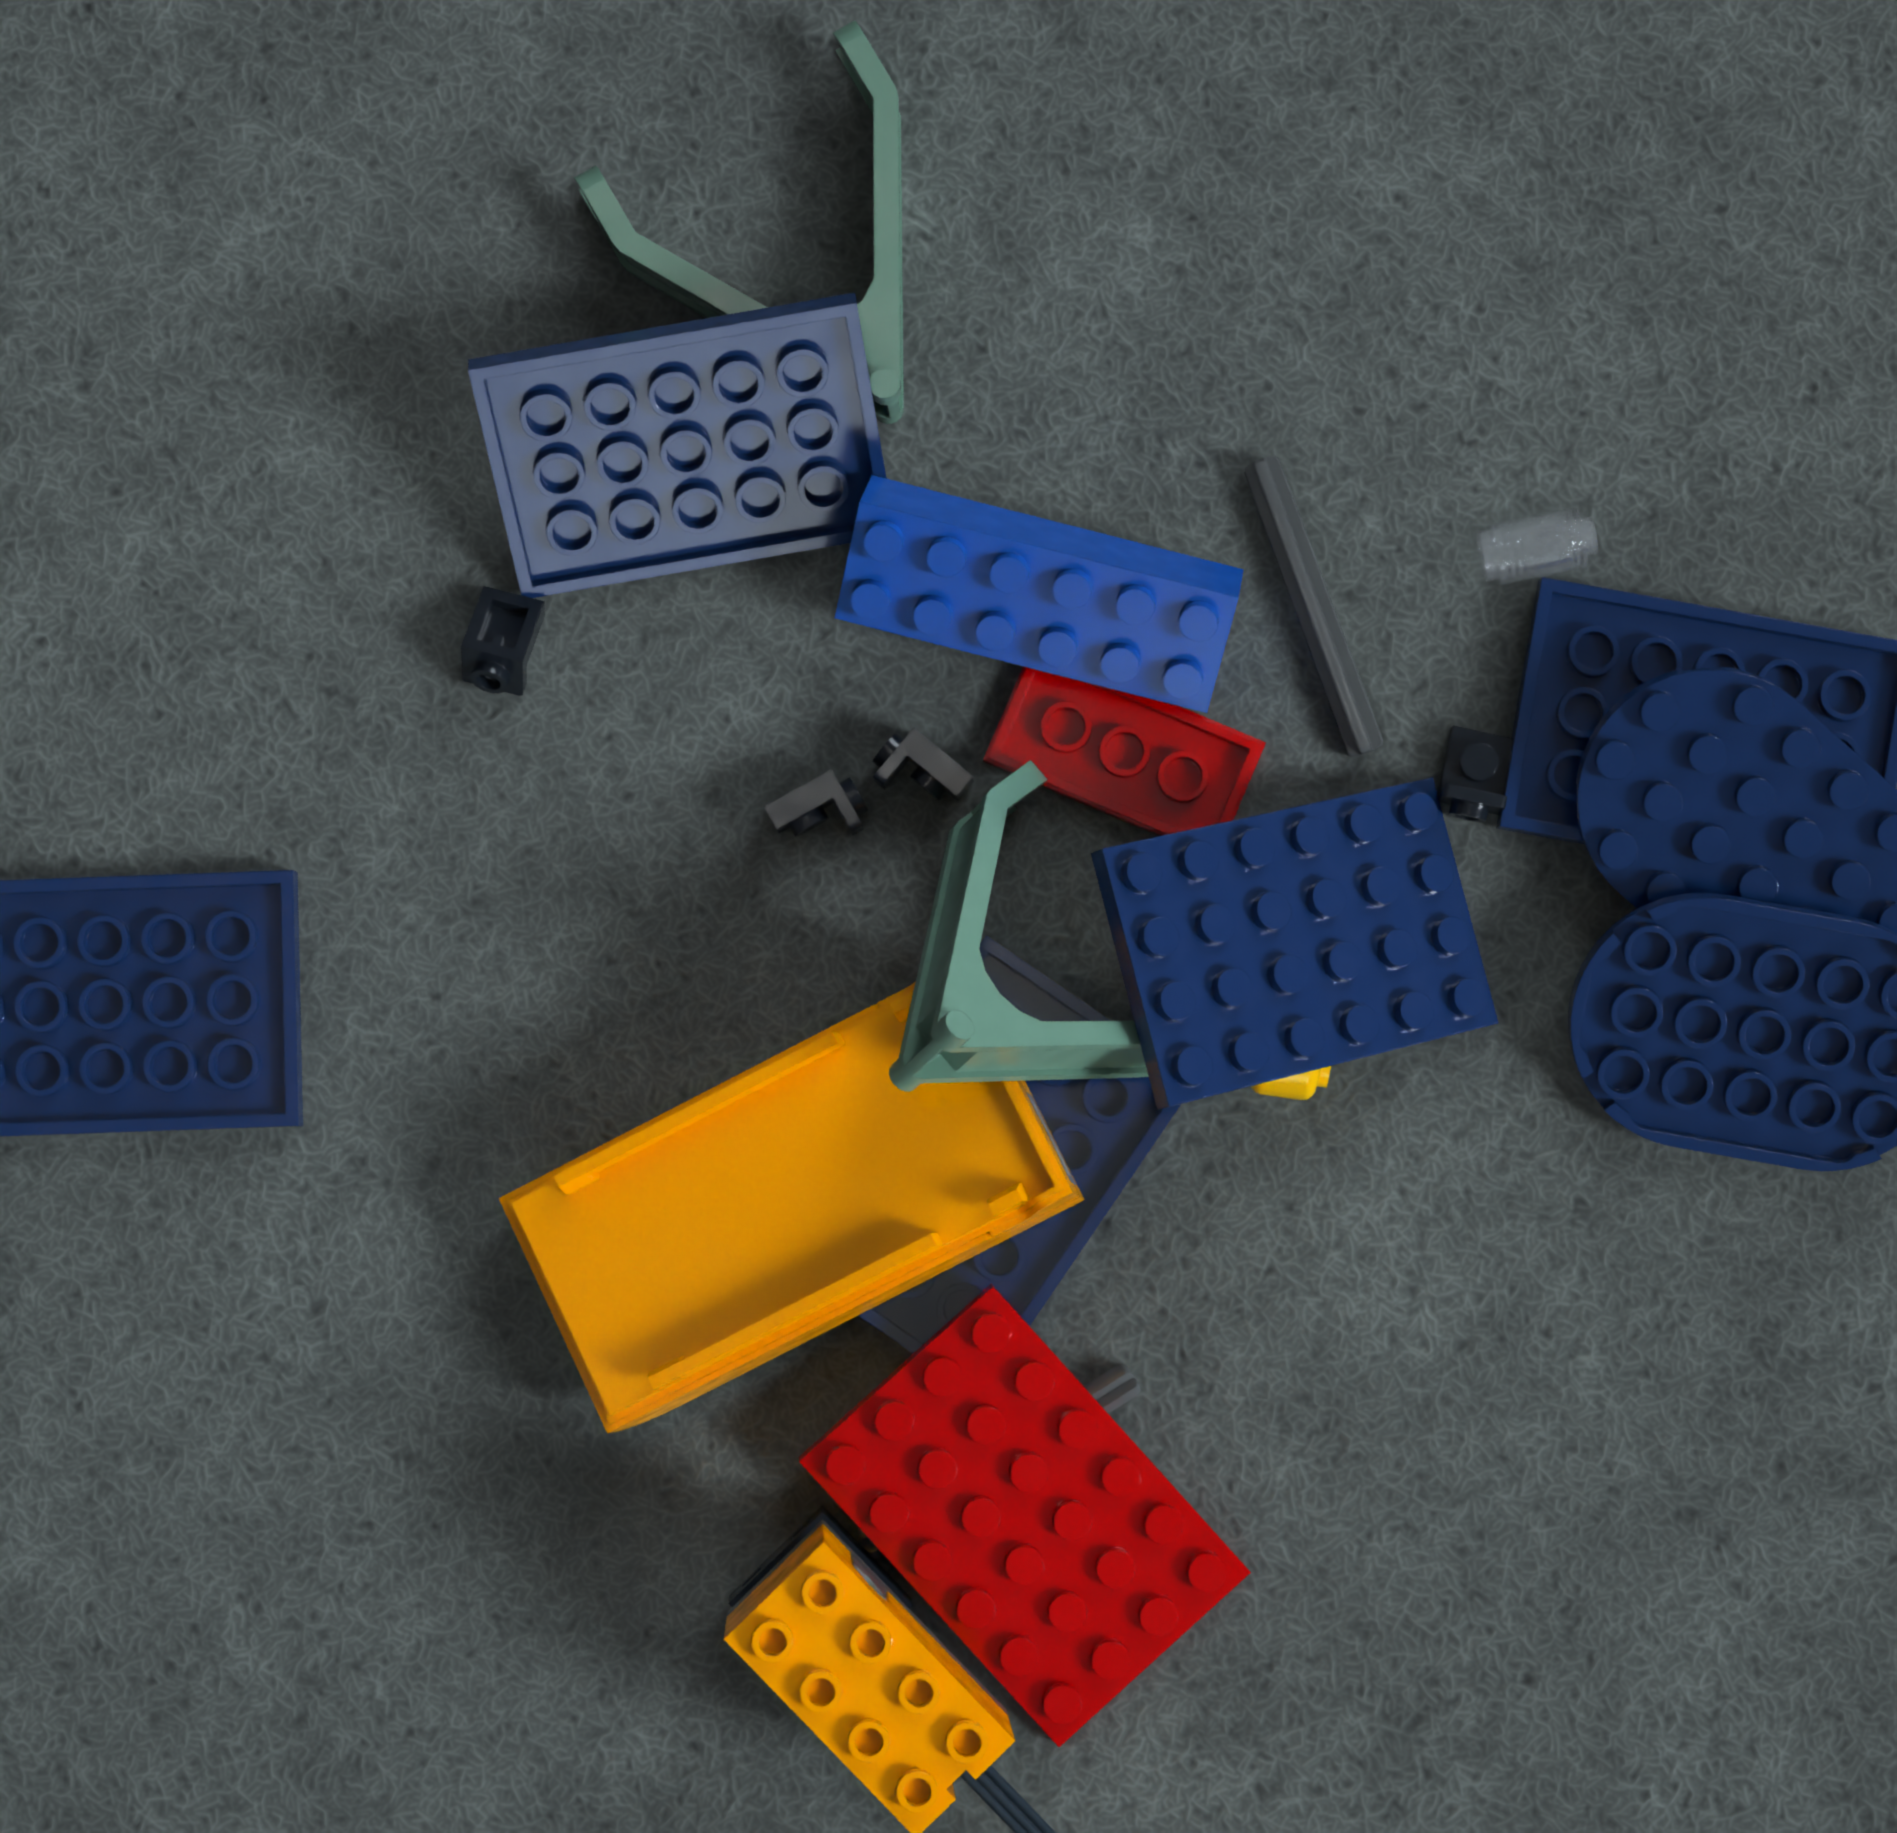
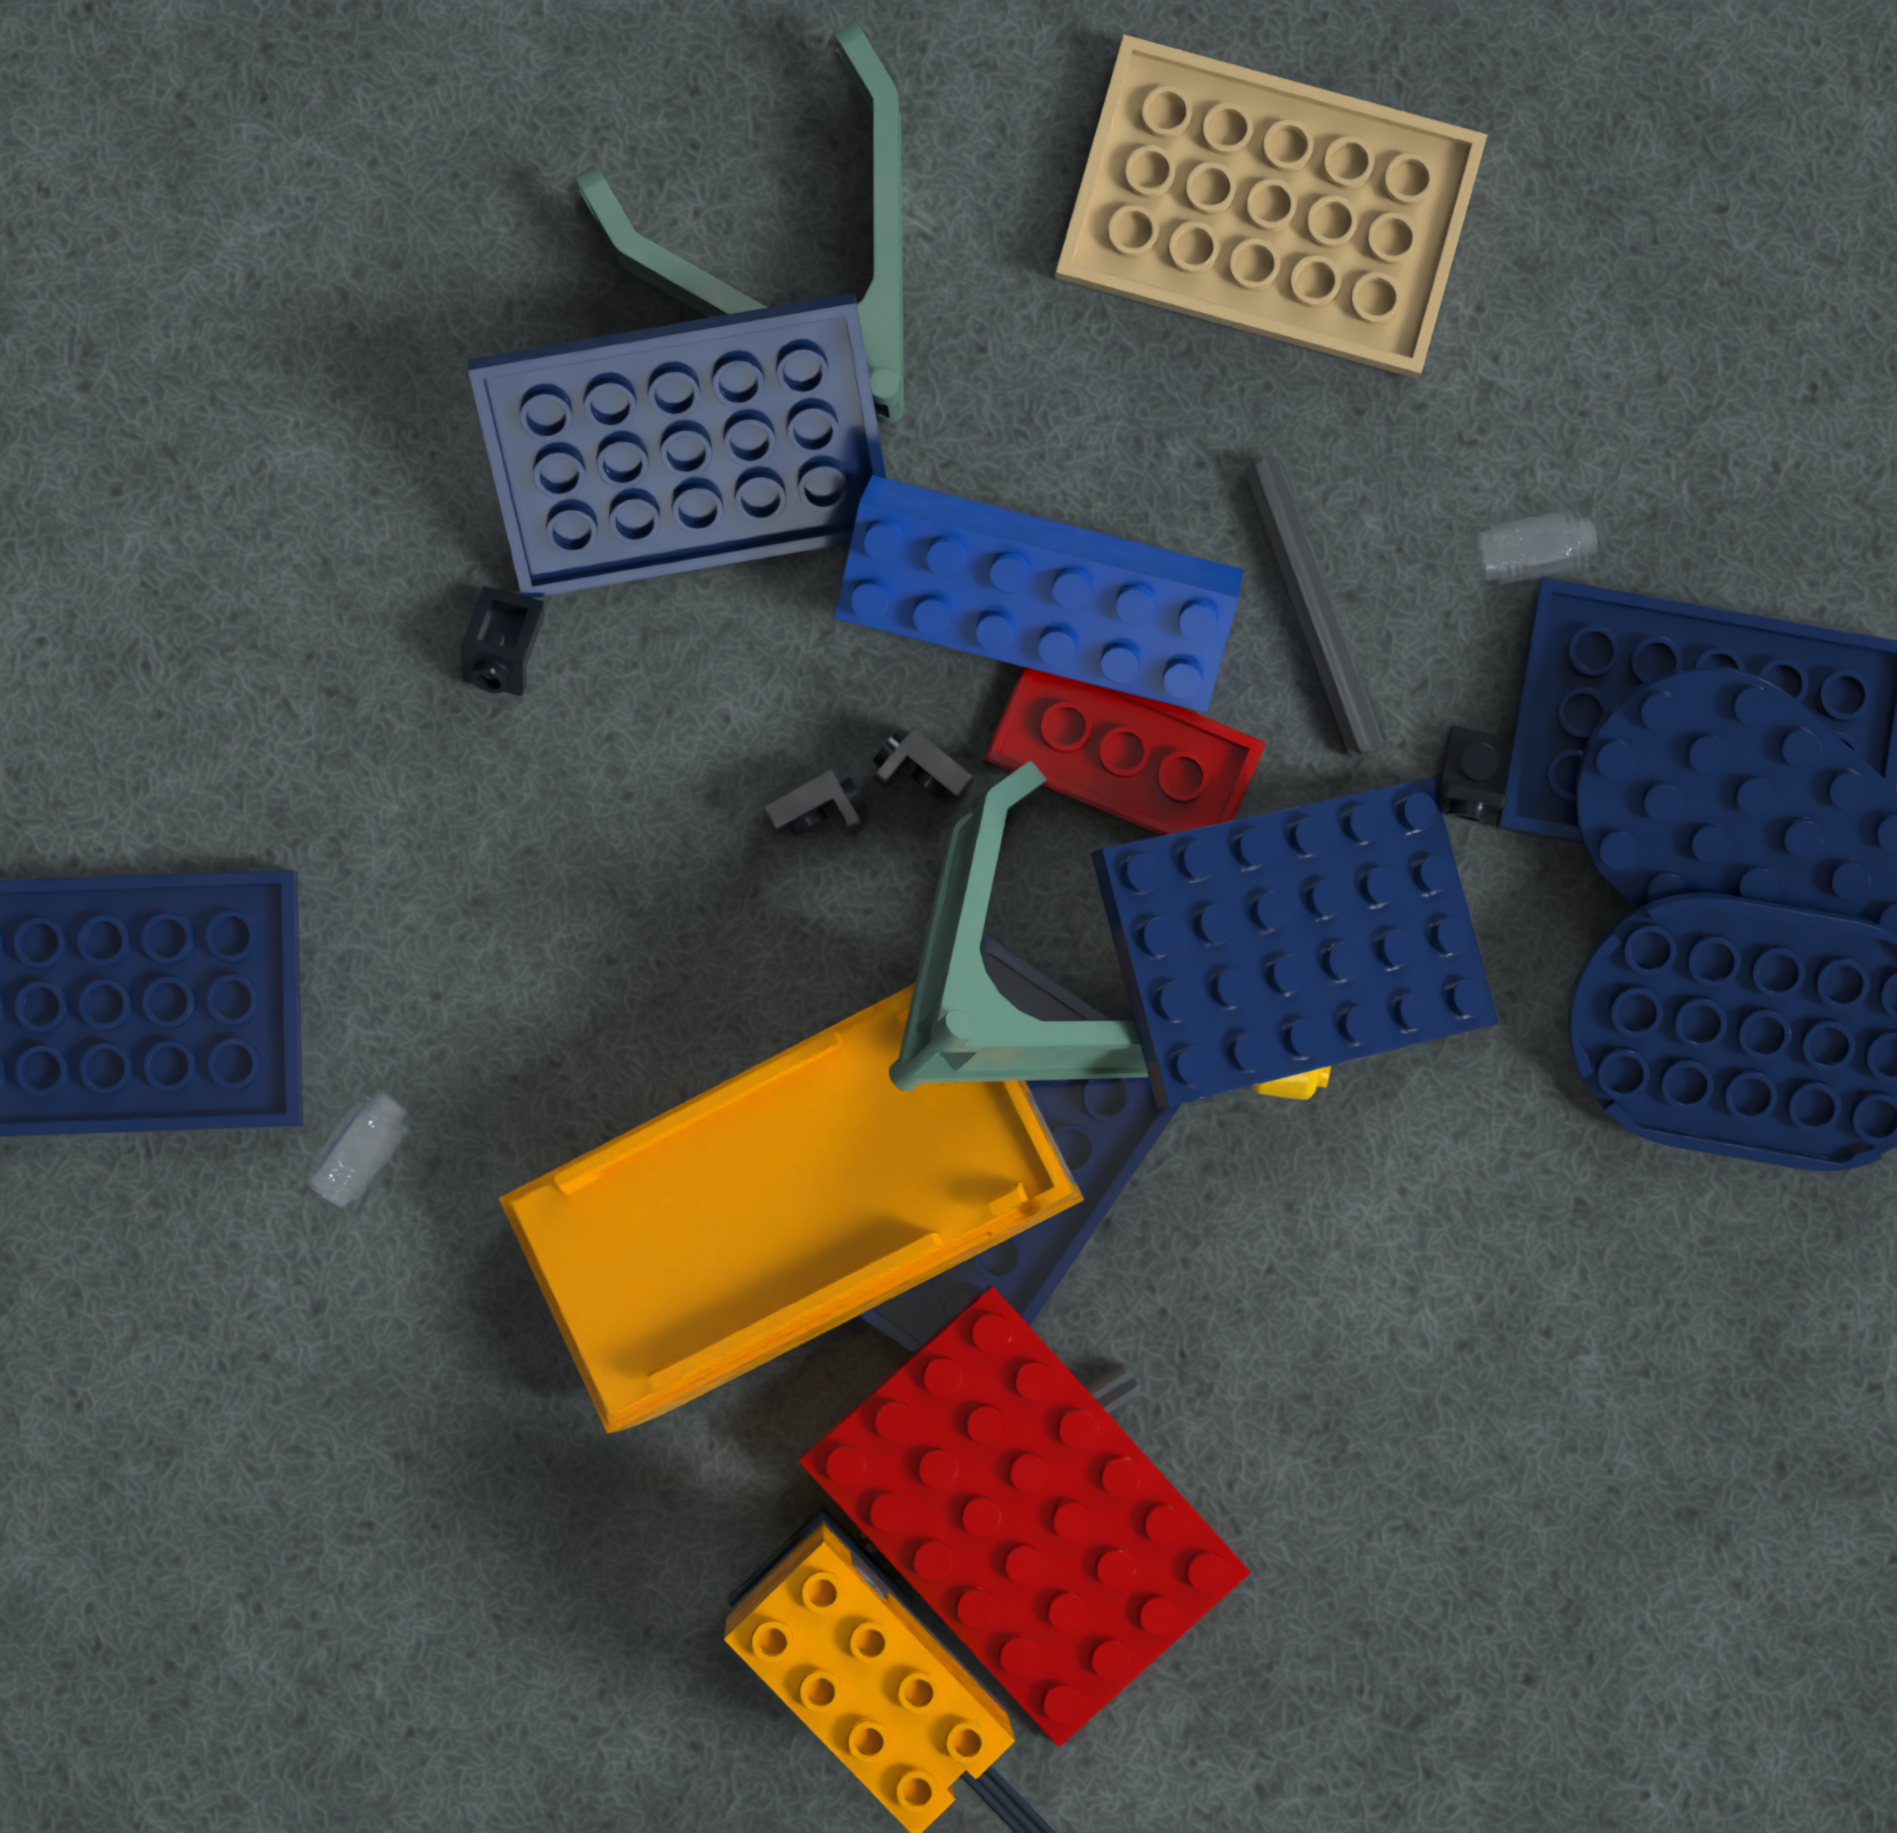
(357, 1148): none -> clear head
(1271, 206): none -> tan plate

